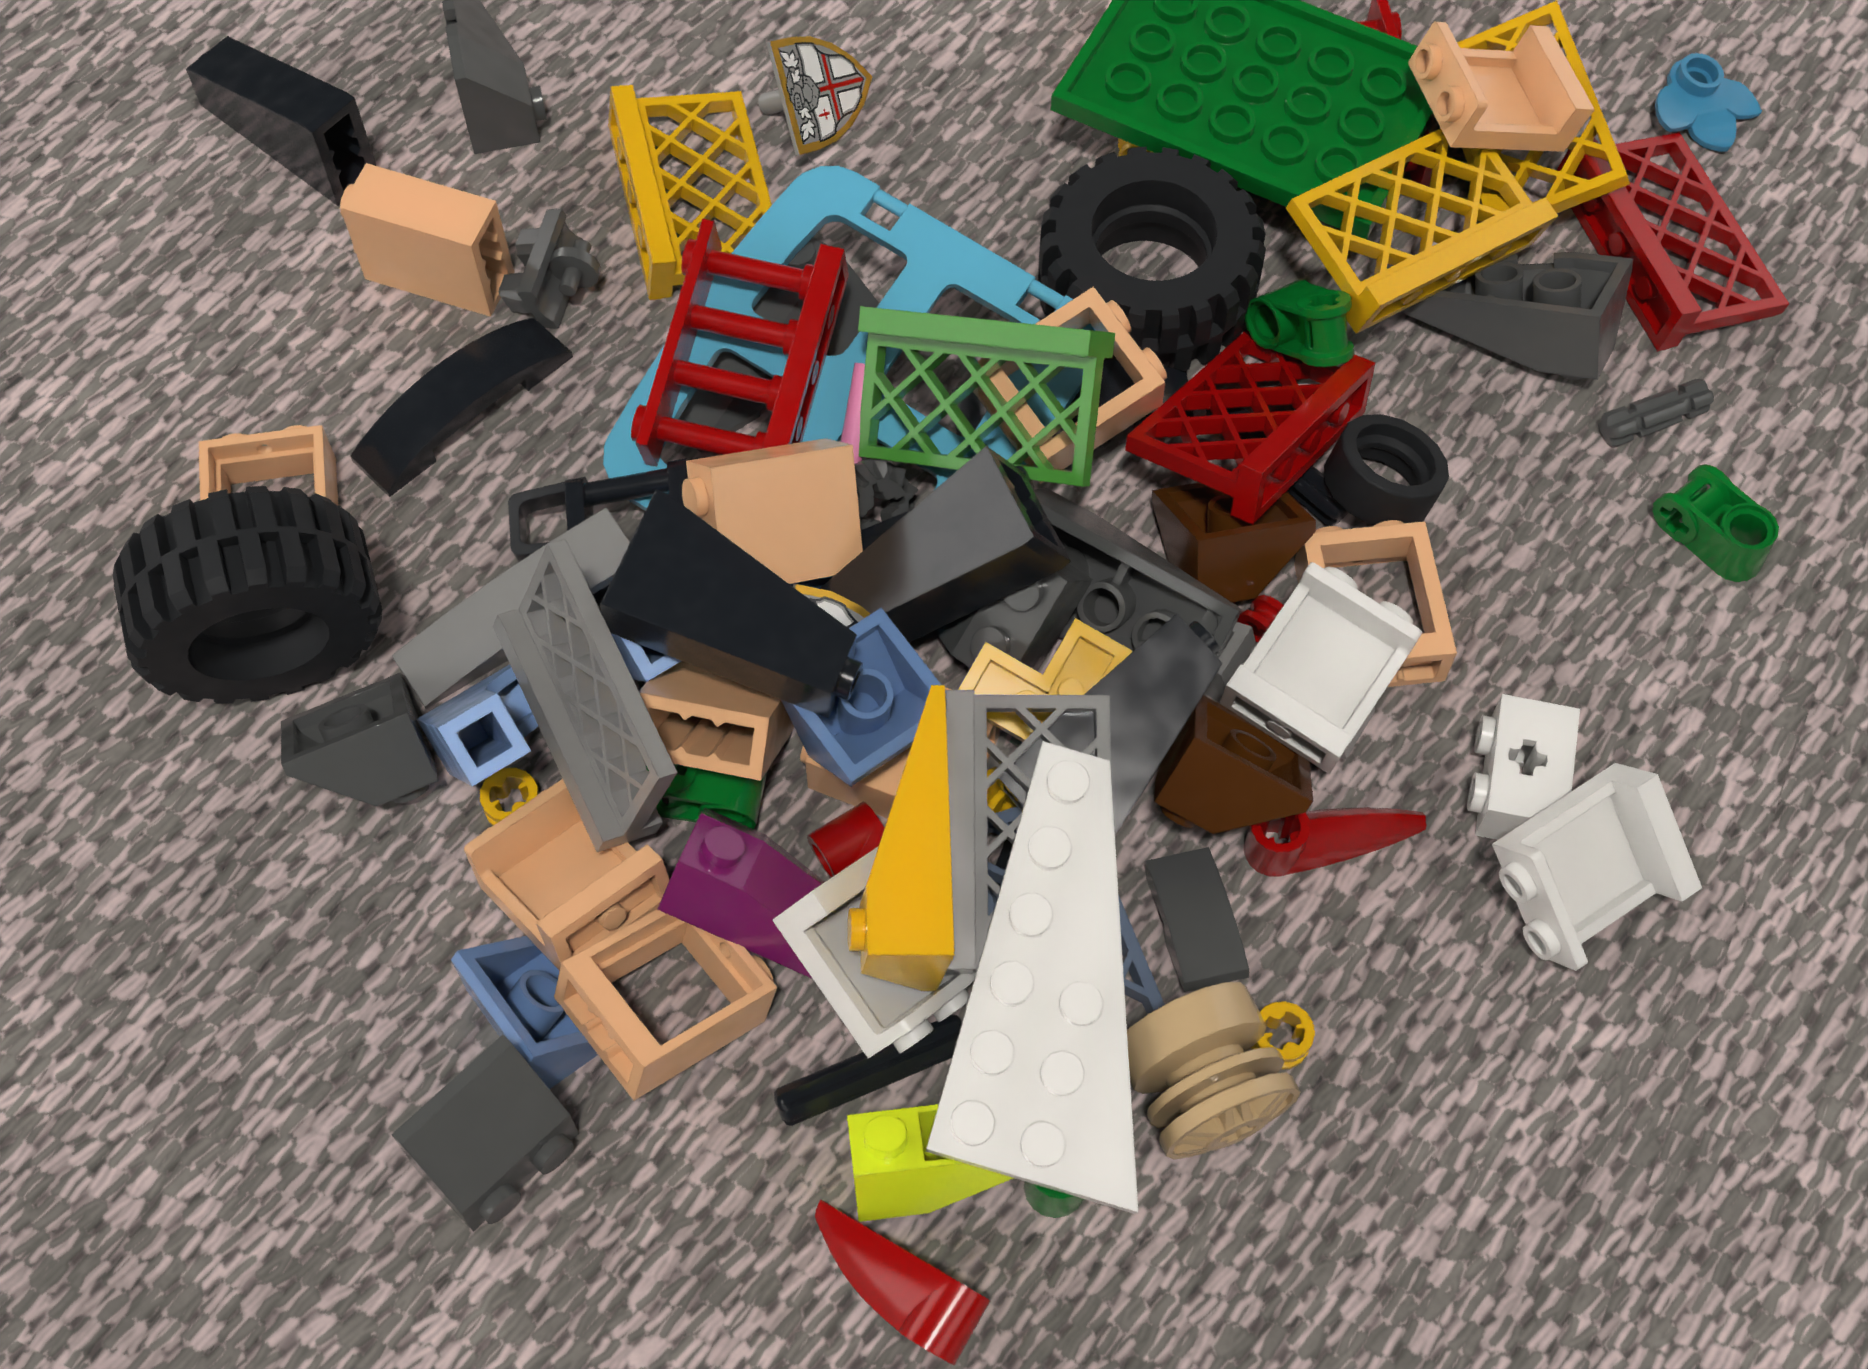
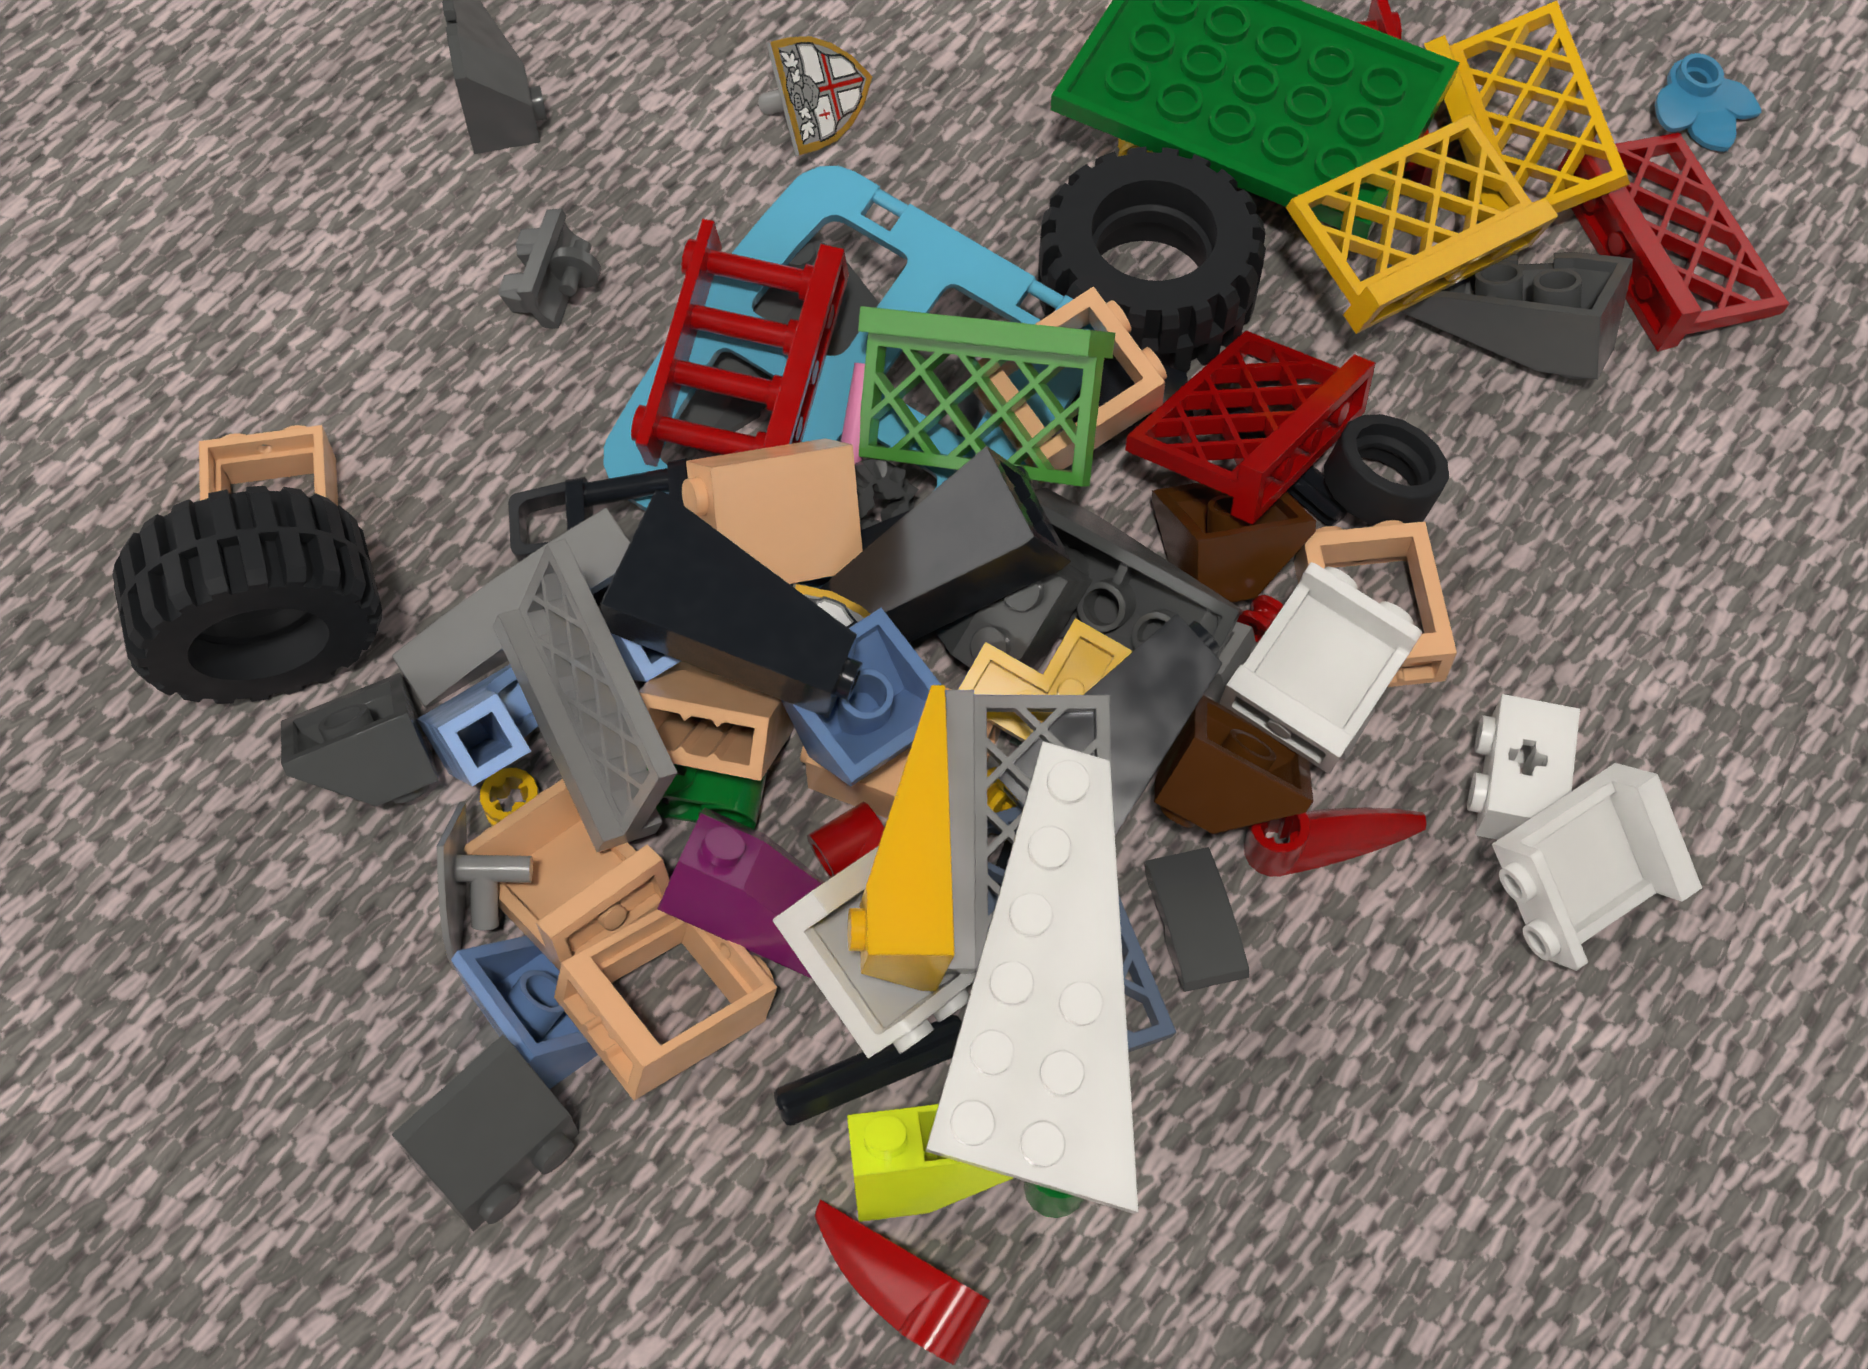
(285, 114): black slope -> none
(427, 238): light nougat brick -> none
(451, 396): black slope -> none
(482, 872): none -> light grey shield
(645, 181): yellow fence -> none
(1209, 1076): tan wheel -> none
(1298, 1018): yellow bush -> none
(1303, 323): green piece -> none
(1500, 96): light nougat panel -> none
(1656, 412): dark grey axle -> none
(1717, 523): green piece -> none

